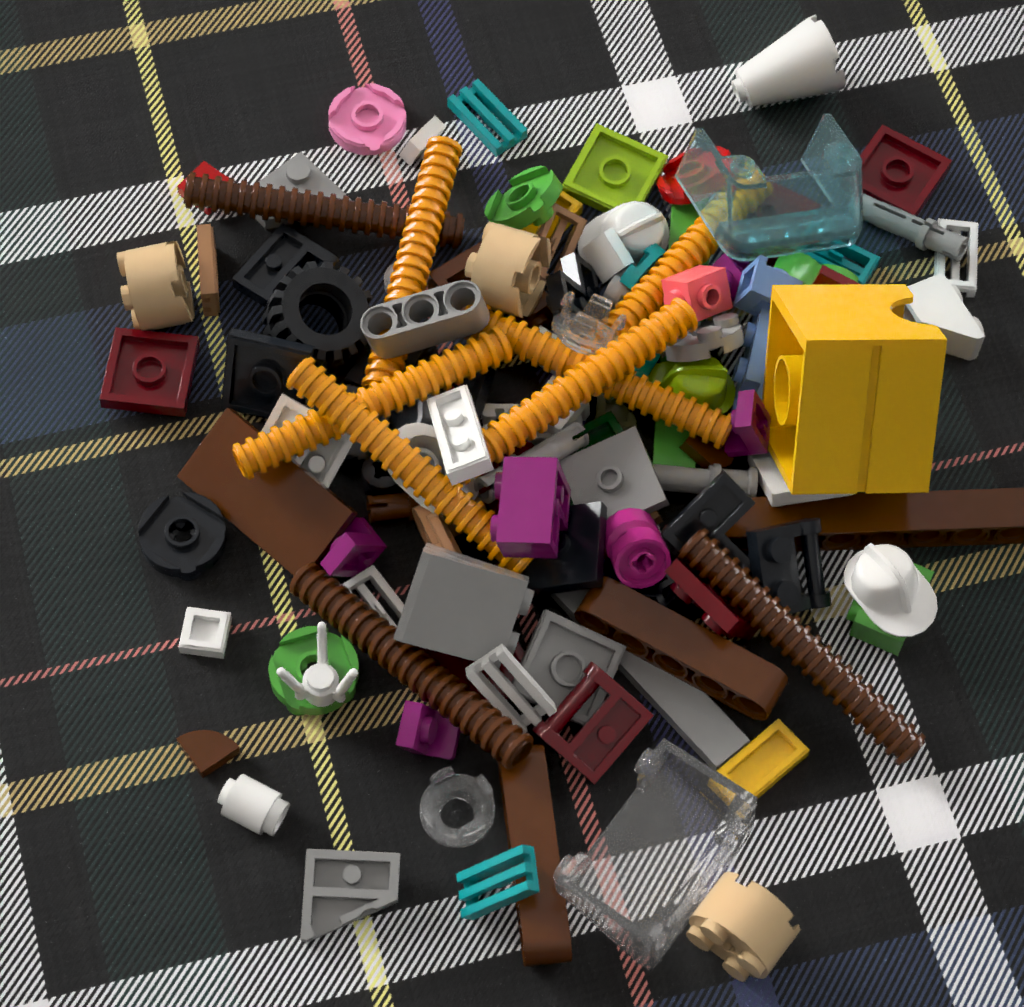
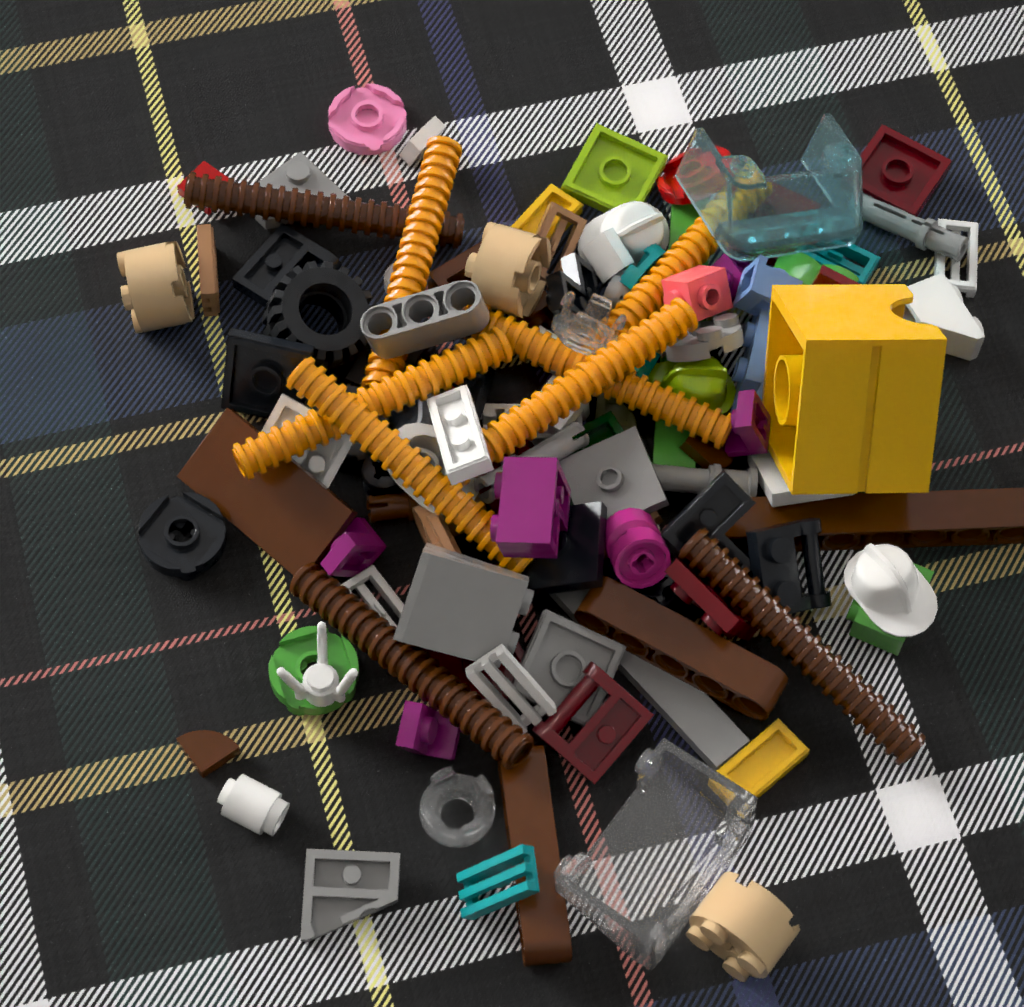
(149, 372): dark red plate -> none
(205, 632): white tile -> none
(482, 101): teal tile -> none
(527, 200): bright green plate -> none
(791, 67): white cone -> none

